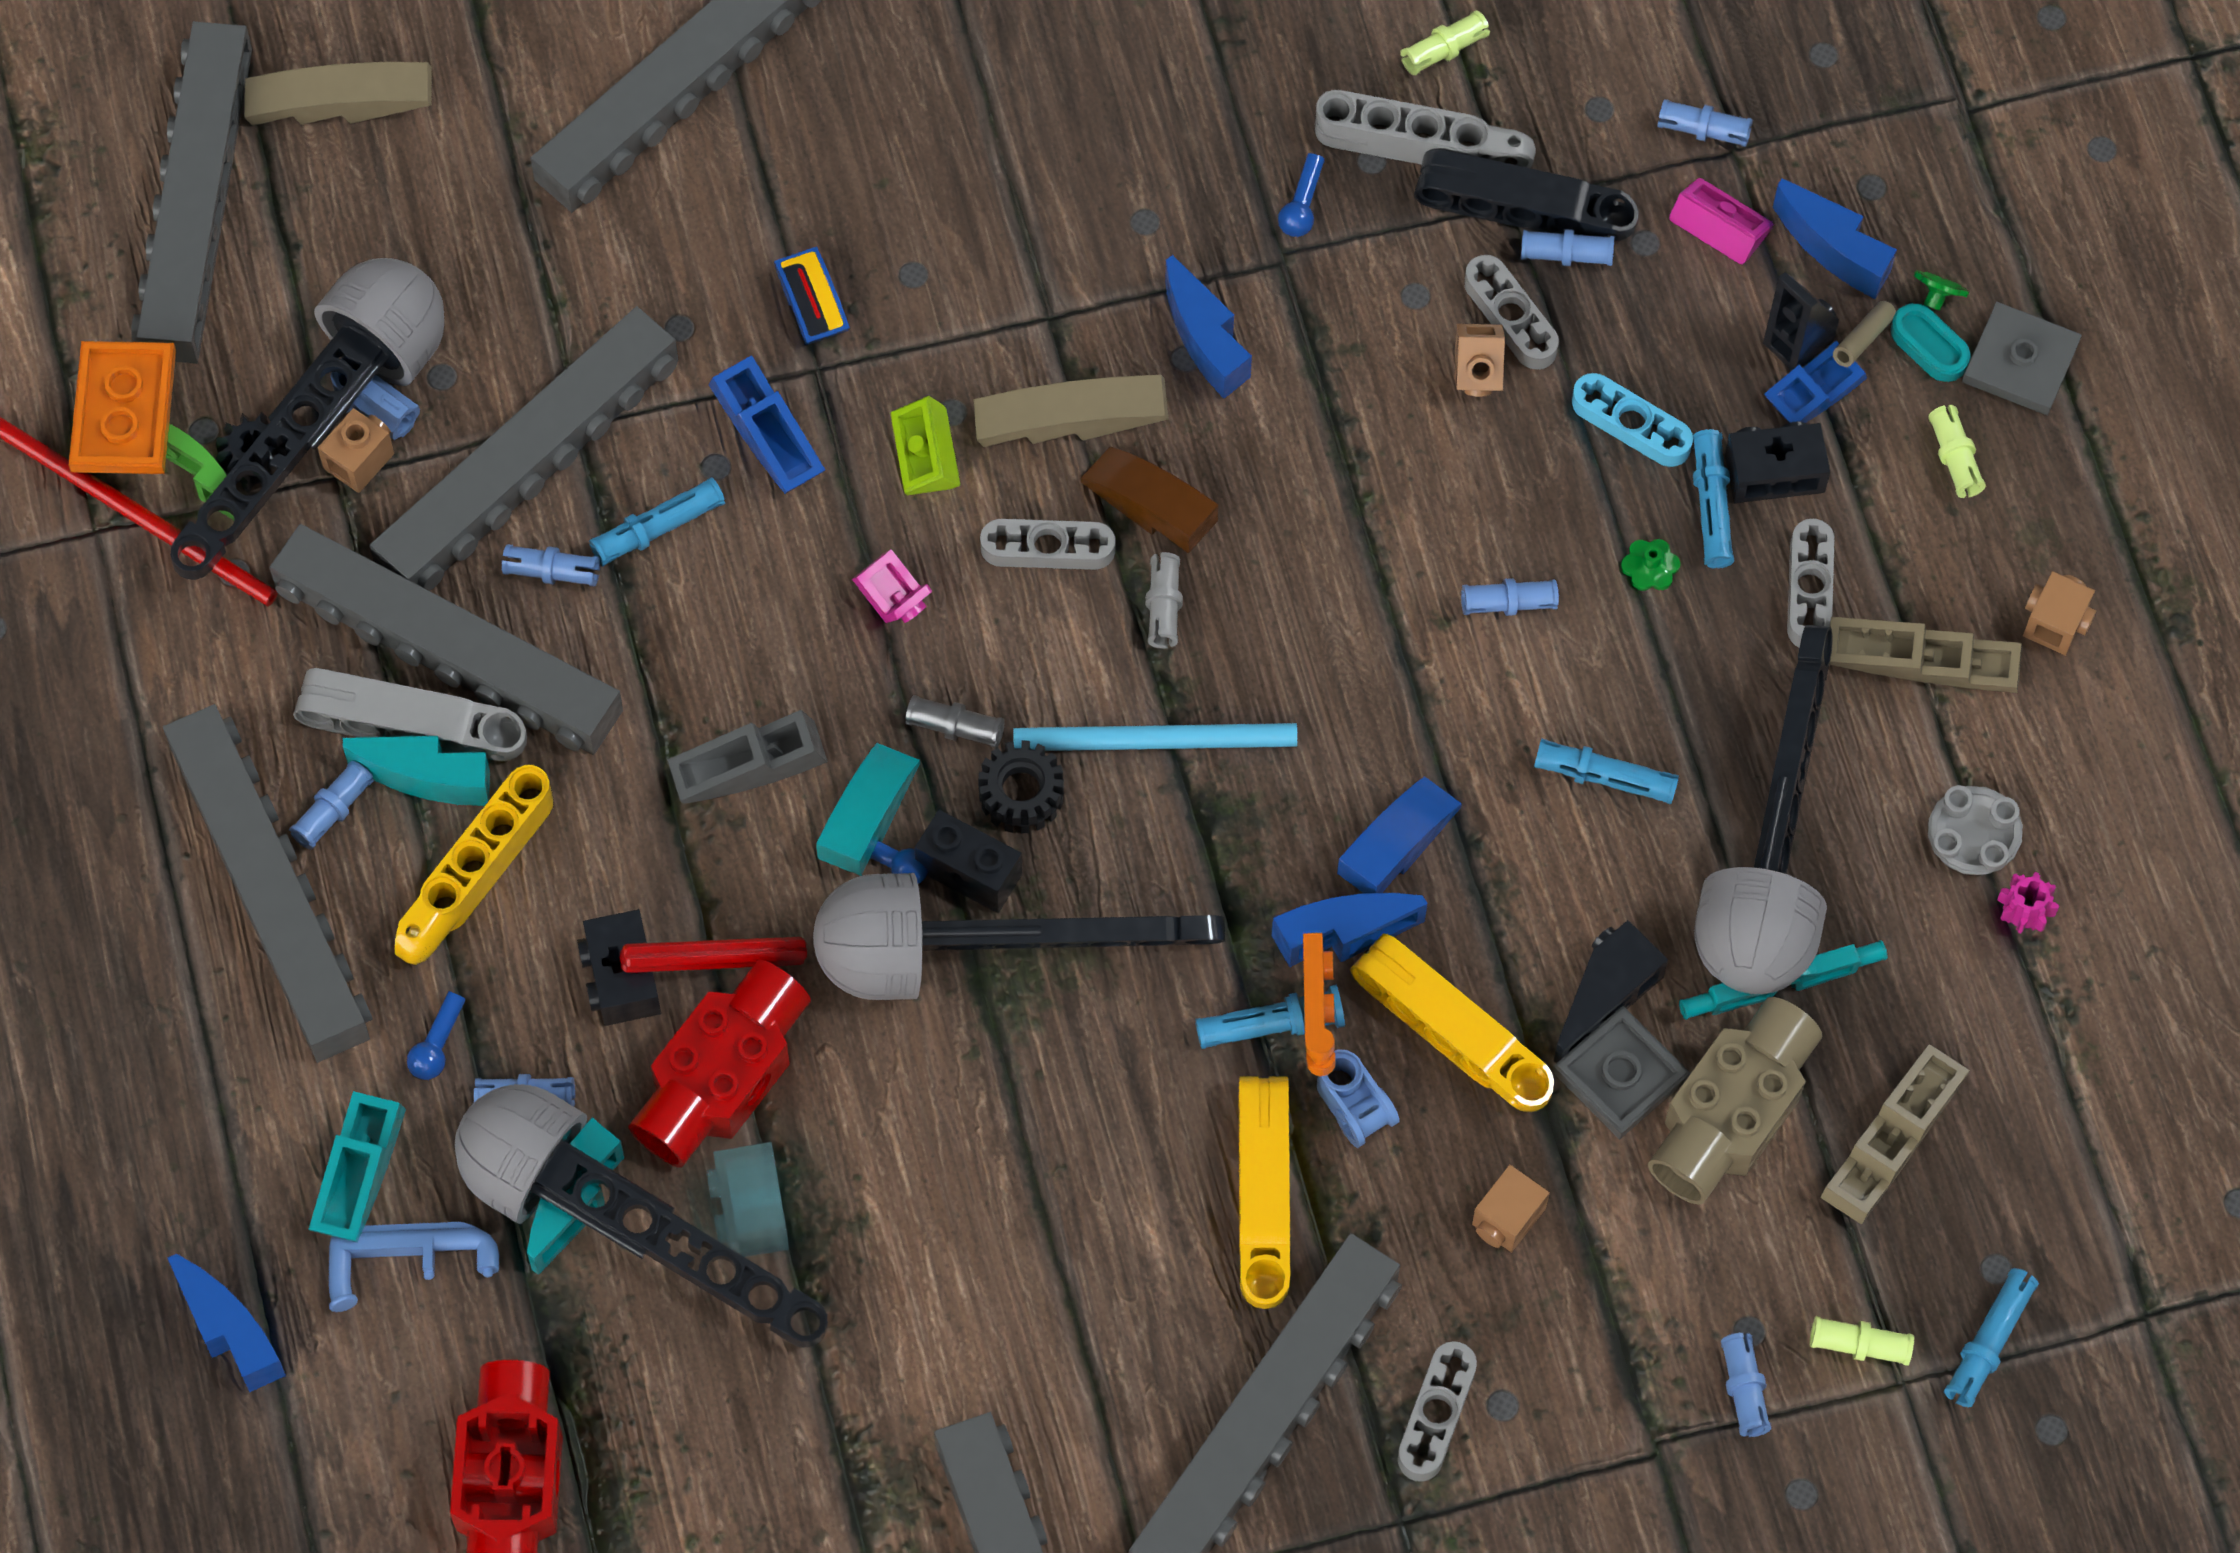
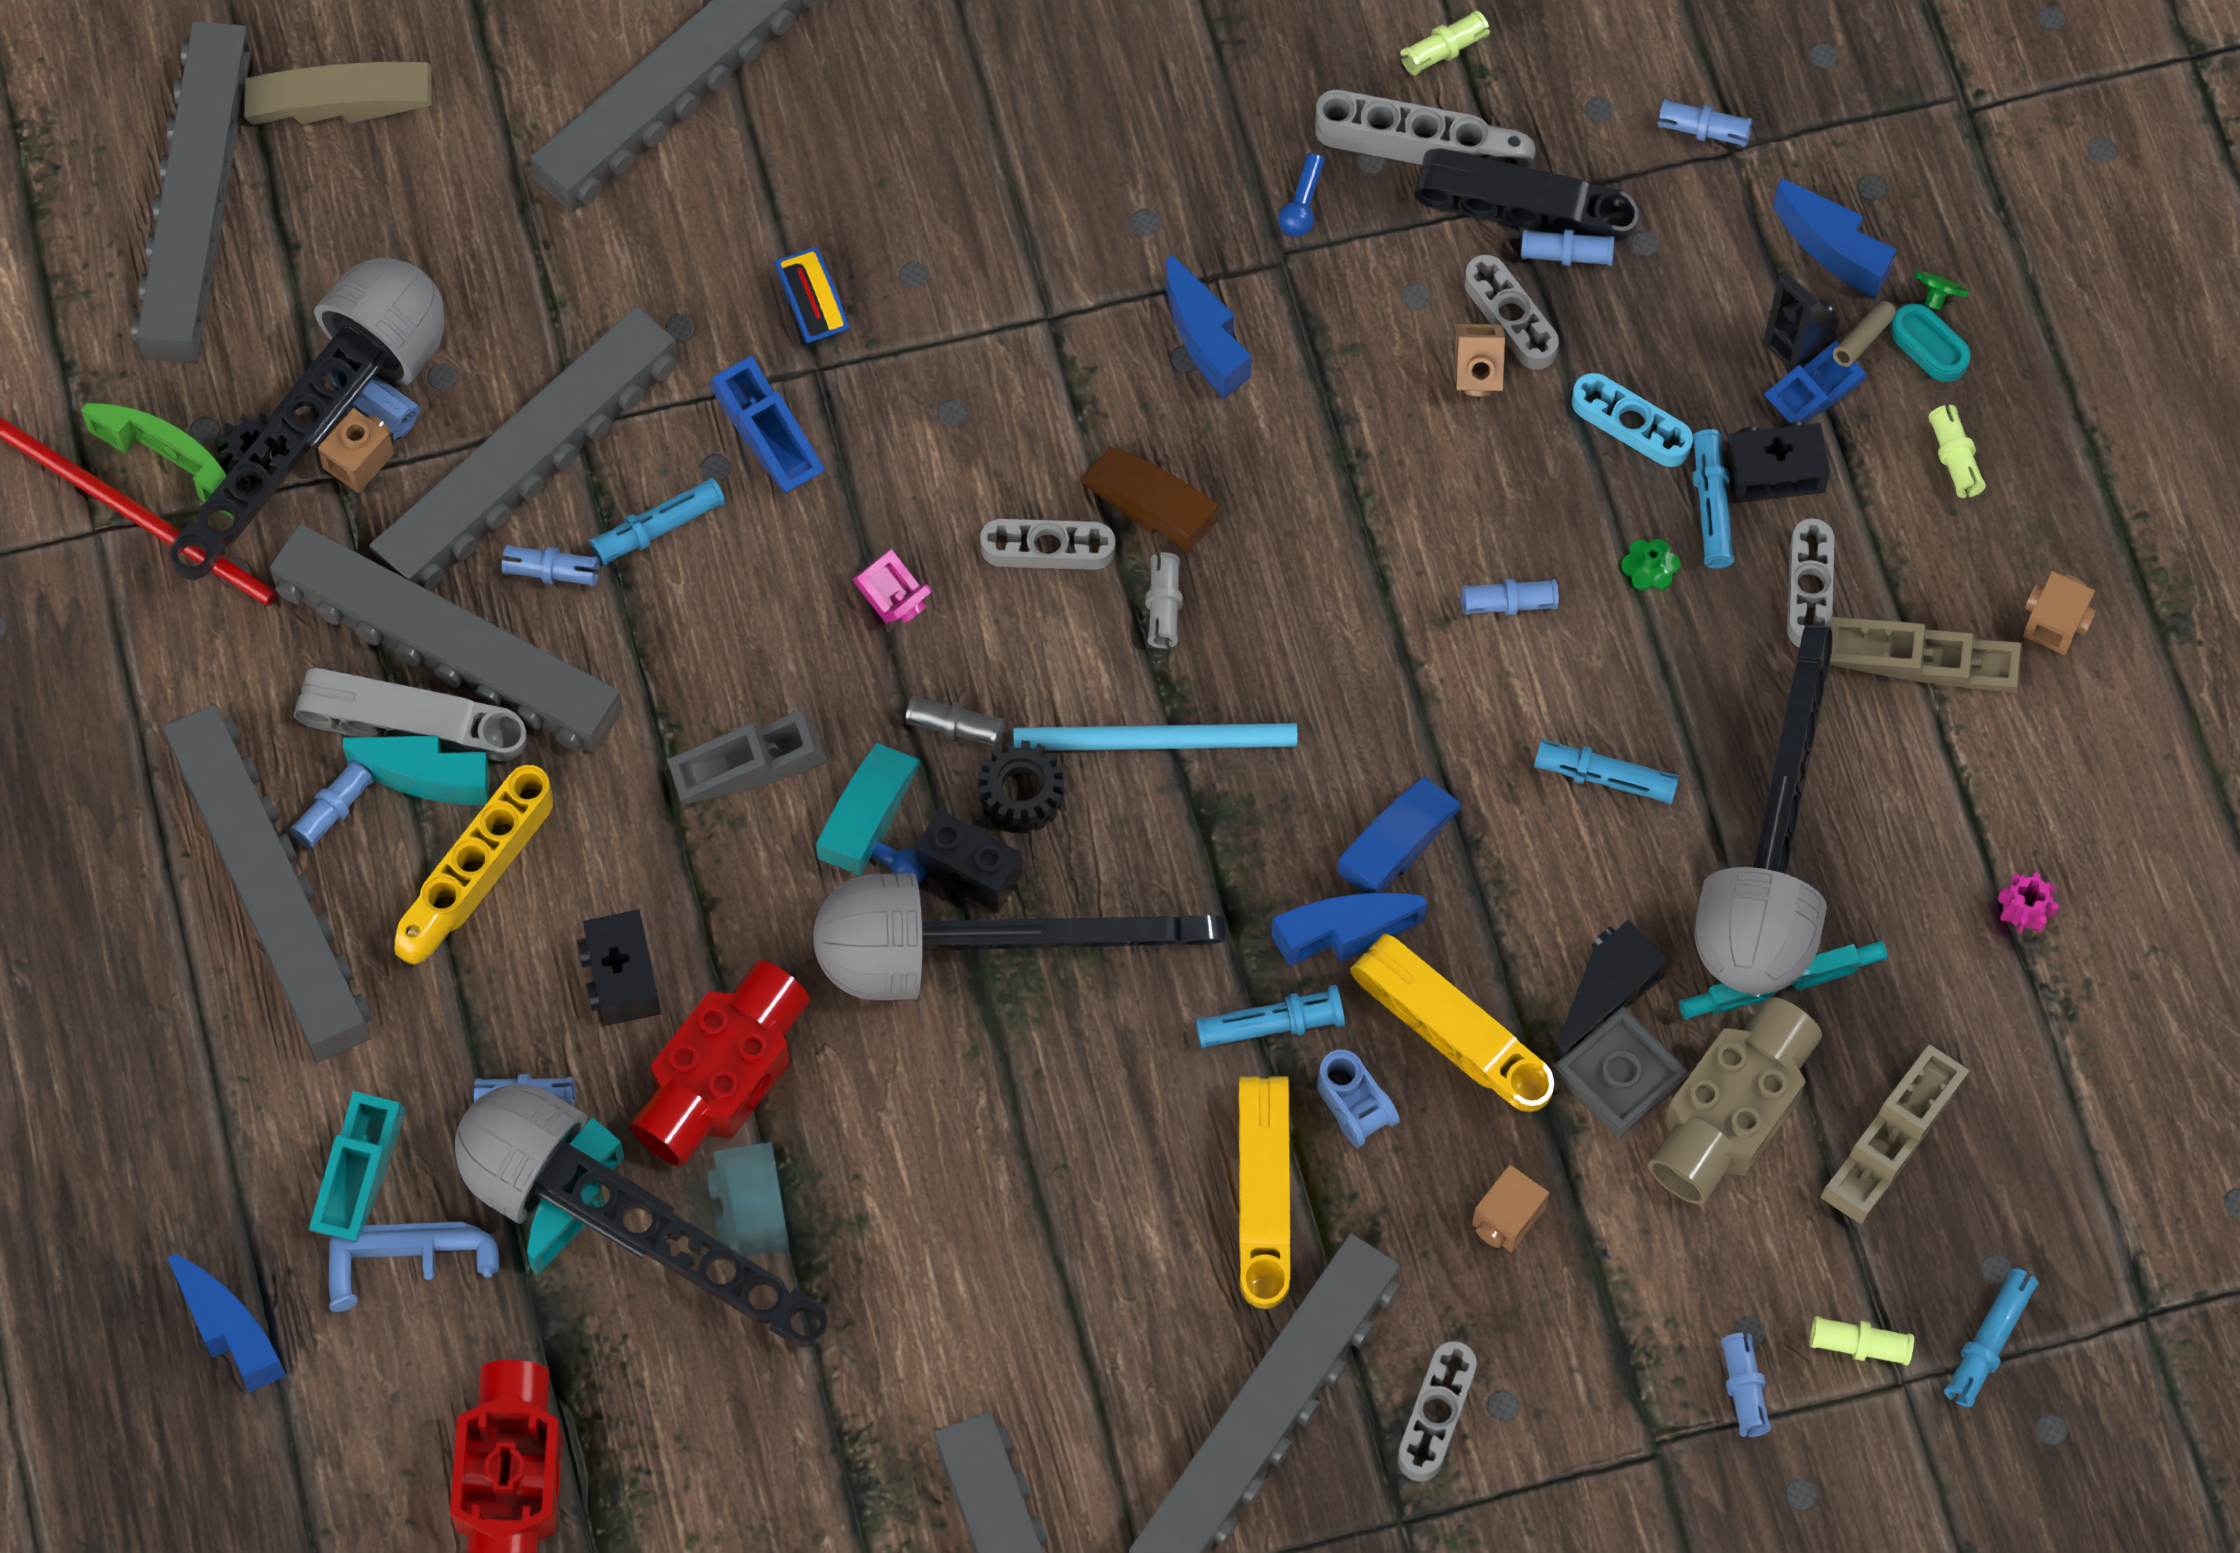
(122, 407): orange tile -> none
(427, 1058): blue bar -> none
(712, 954): red axle -> none
(925, 447): lime slope -> none
(1071, 407): dark tan slope -> none
(1318, 1006): orange plate -> none
(1720, 220): dark pink slope -> none
(1975, 830): light grey dish -> none
(2022, 358): dark grey plate -> none

